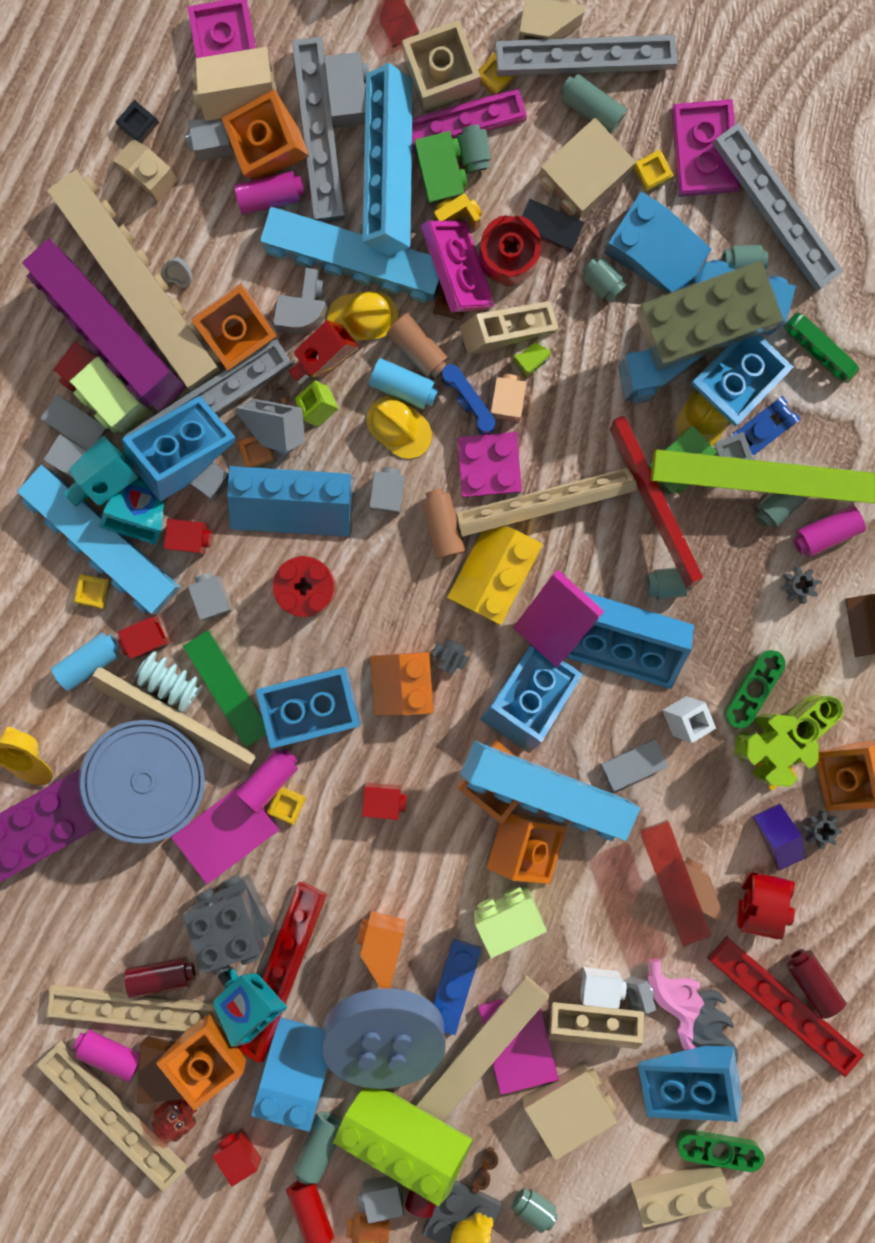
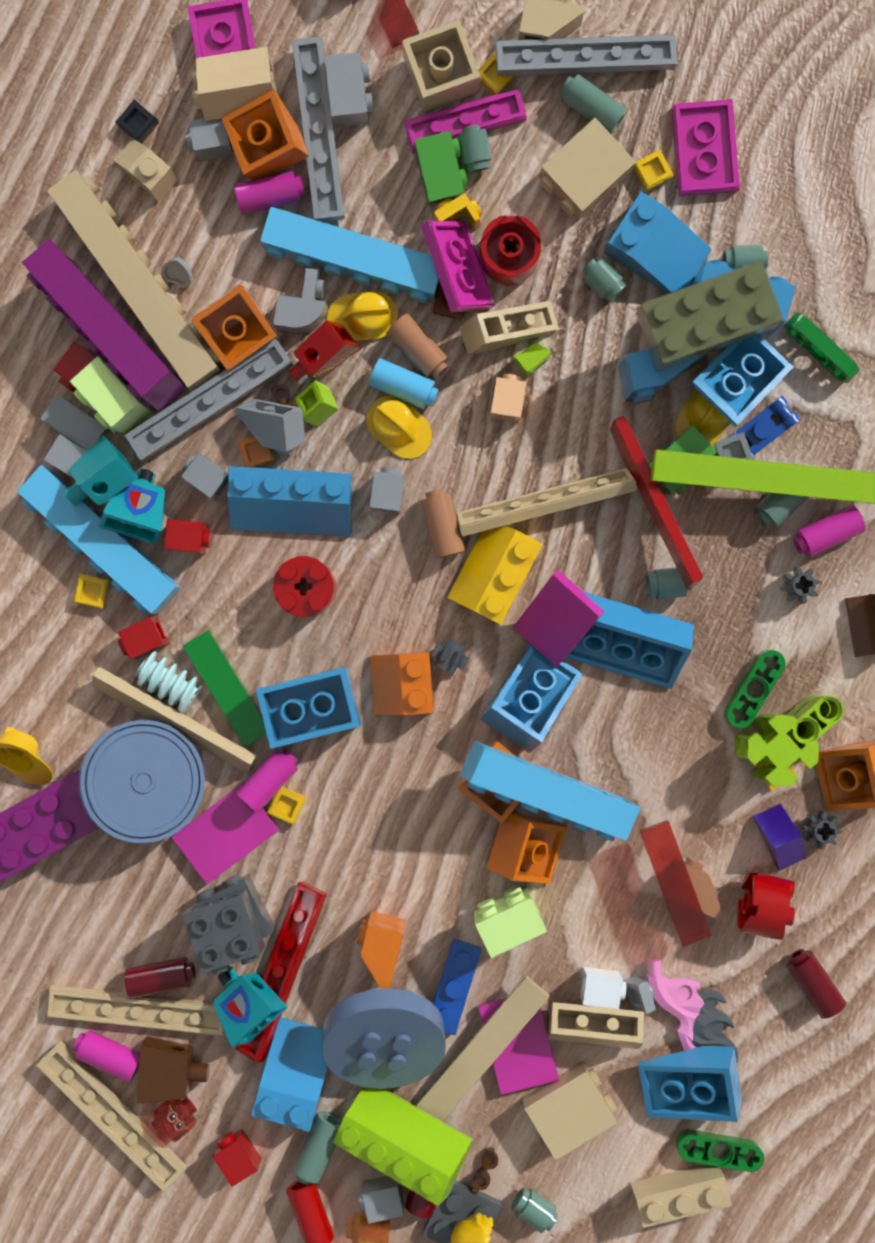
(85, 661): medium azure brick -> none
(177, 447): dark azure slope -> none
(202, 1062): orange slope -> none
(210, 596): light grey brick -> none
(383, 801): red brick -> none
(387, 160): medium azure brick -> none
(468, 398): blue plate -> none
(489, 464): dark pink plate -> none
(554, 225): black tile -> none
(634, 765): light grey tile -> none
(689, 719): white brick -> none
(777, 206): light grey plate -> none
(785, 1006): red tile -> none

